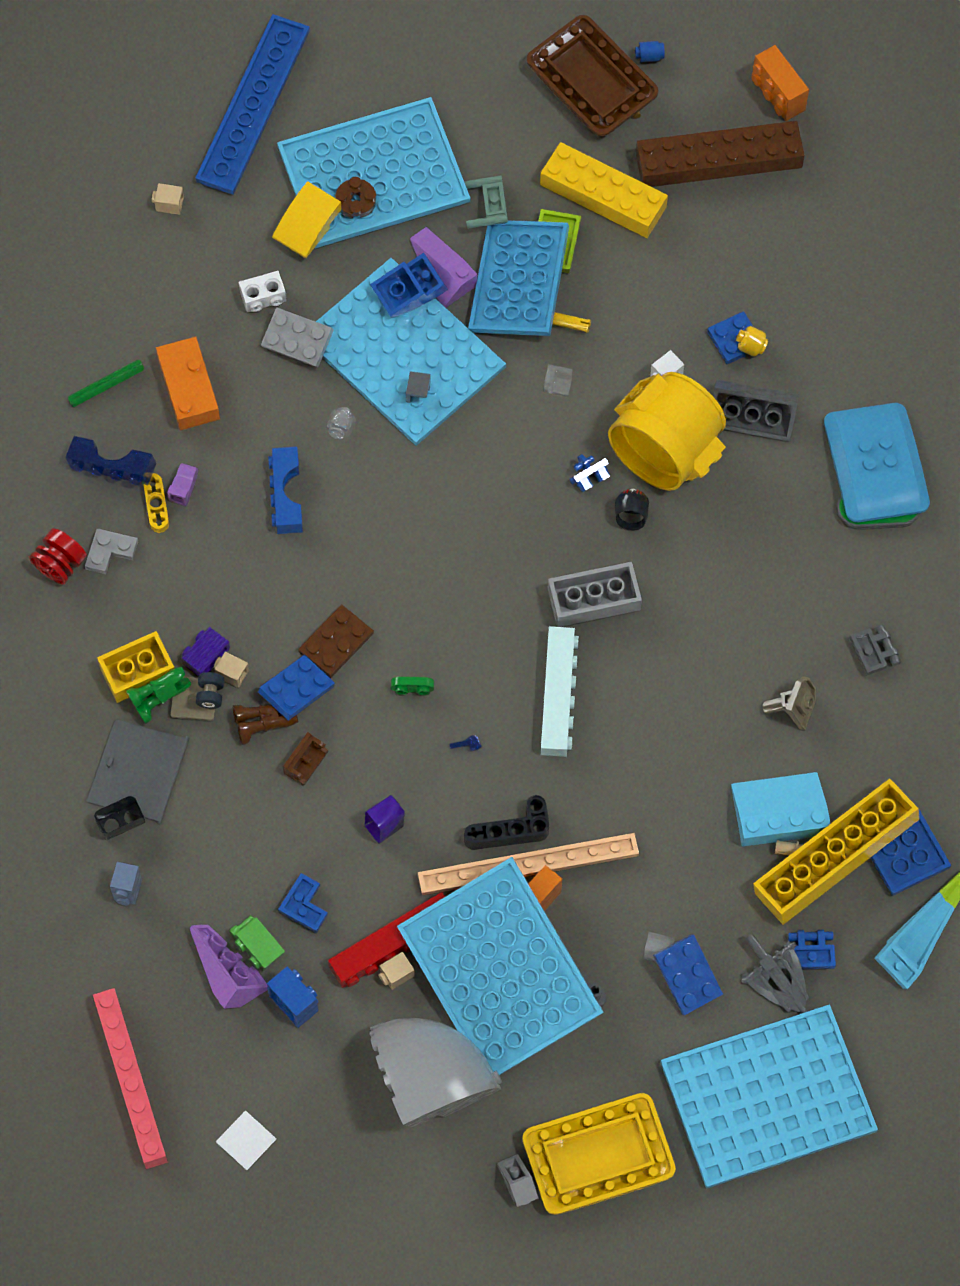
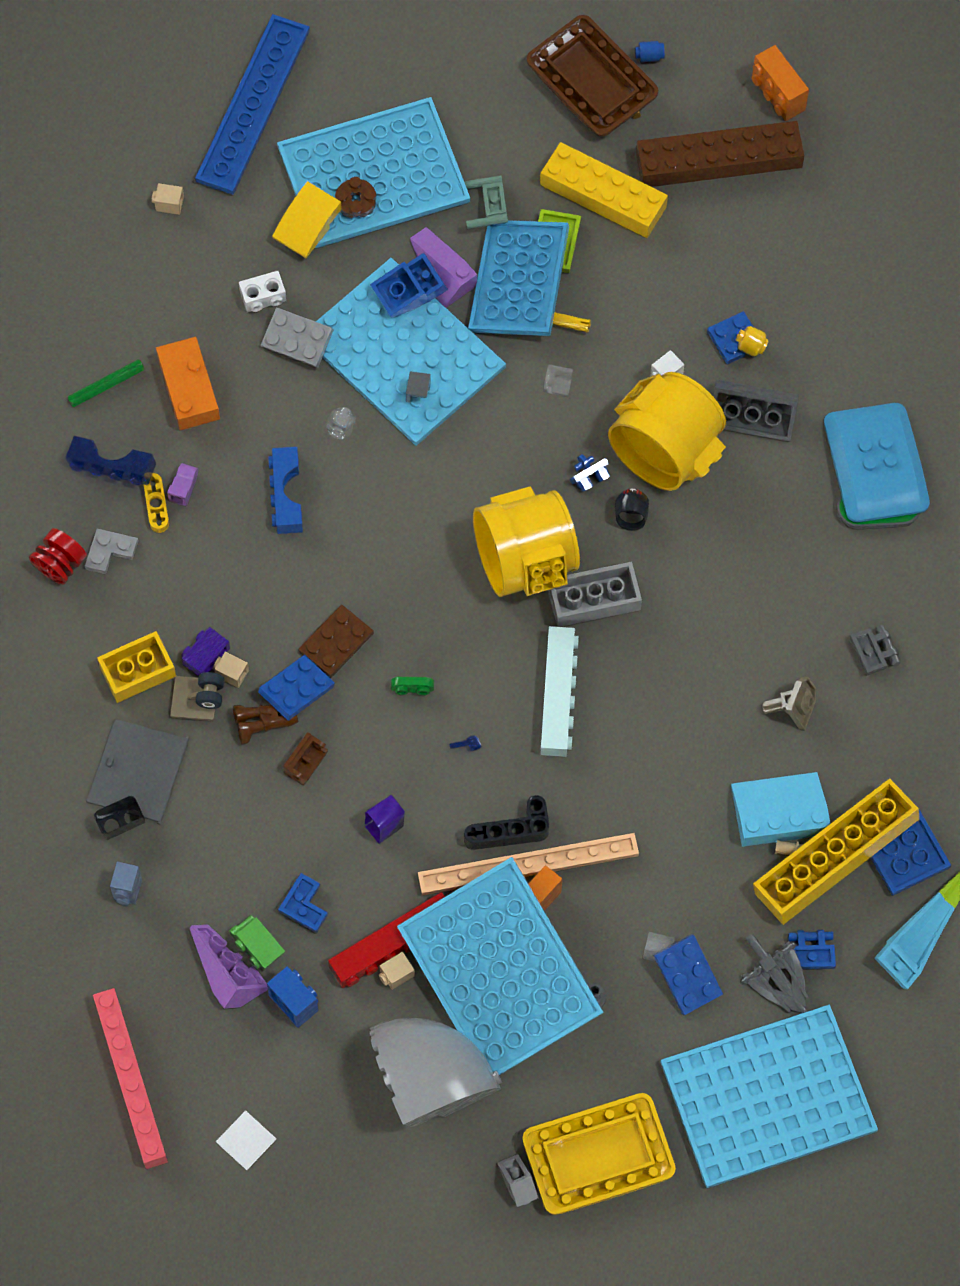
(164, 688): green piece -> none
(526, 541): none -> yellow cylinder

